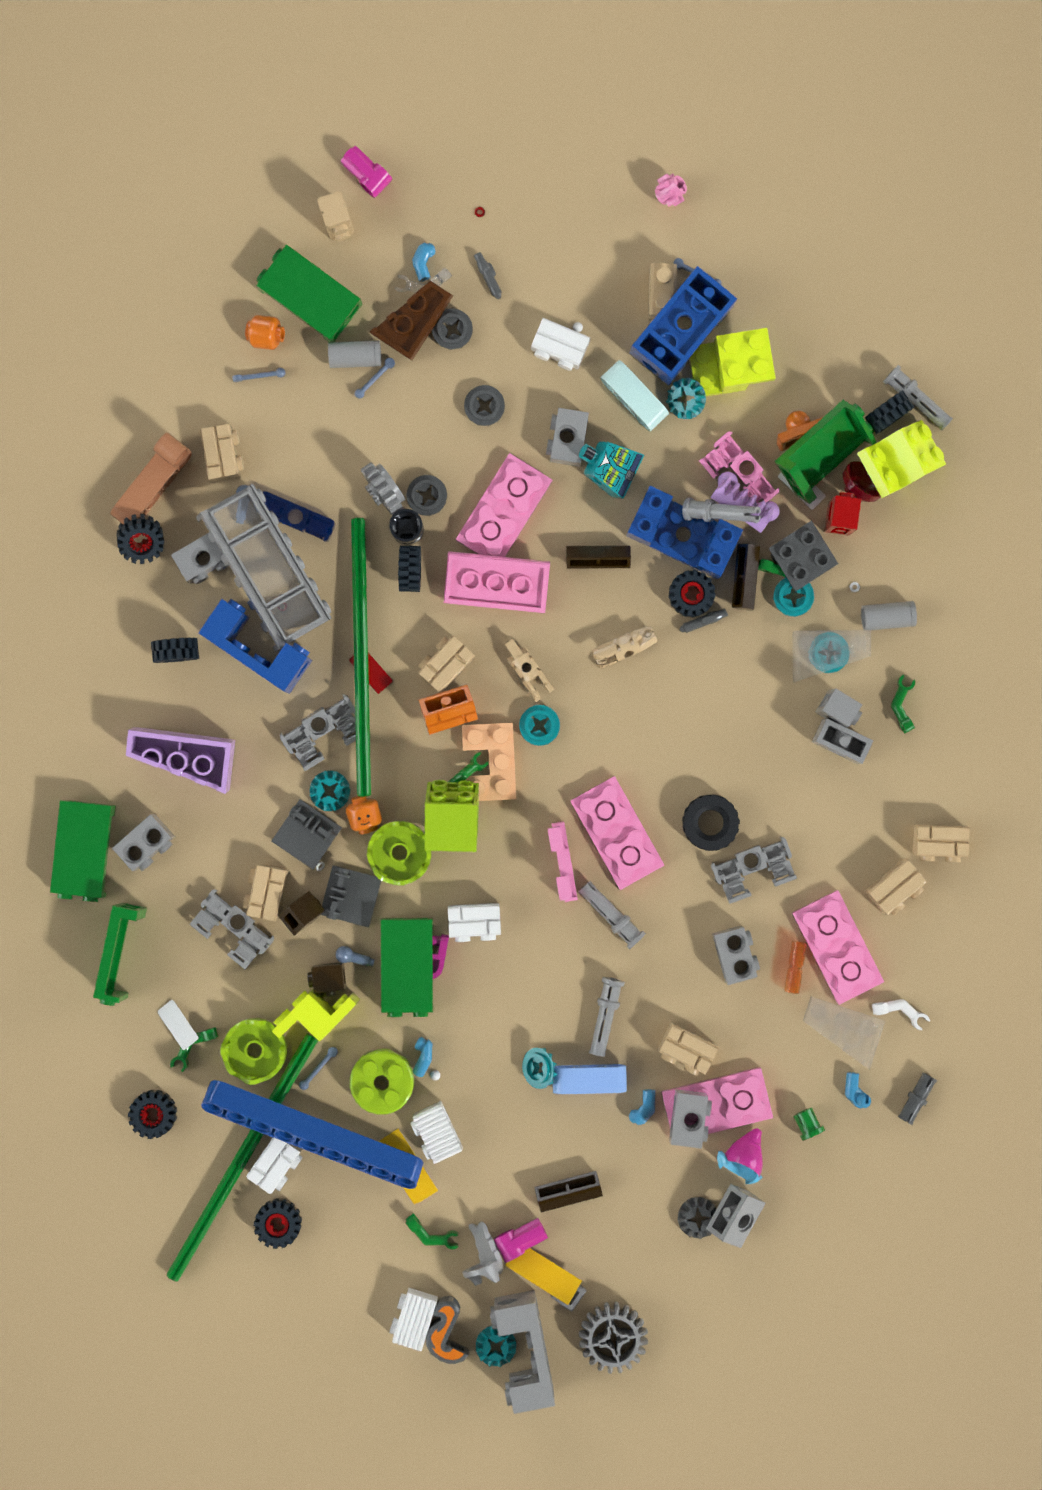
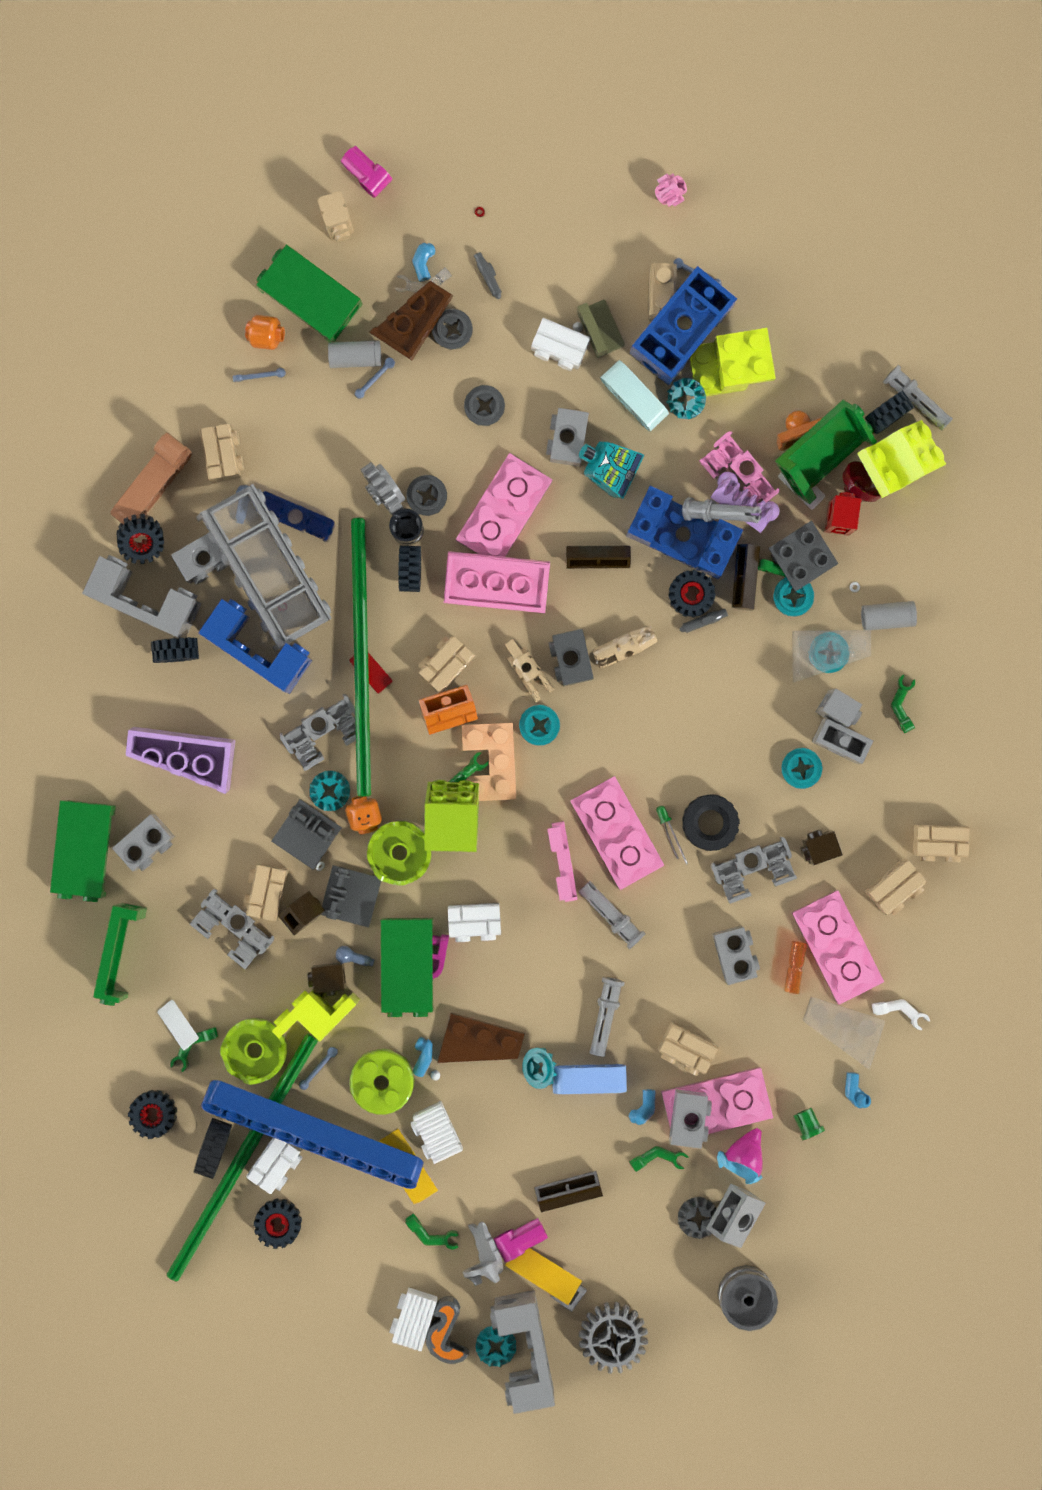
(109, 582): none -> light grey plate
(212, 1148): none -> black tyre
(478, 1041): none -> reddish brown wing
(574, 642): none -> dark grey brick
(600, 327): none -> olive panel
(642, 1160): none -> green arm
(664, 817): none -> piece
(745, 1282): none -> flat silver wheel
(811, 775): none -> teal gear
(820, 847): none -> dark brown brick
(917, 1098): dark grey pin -> none

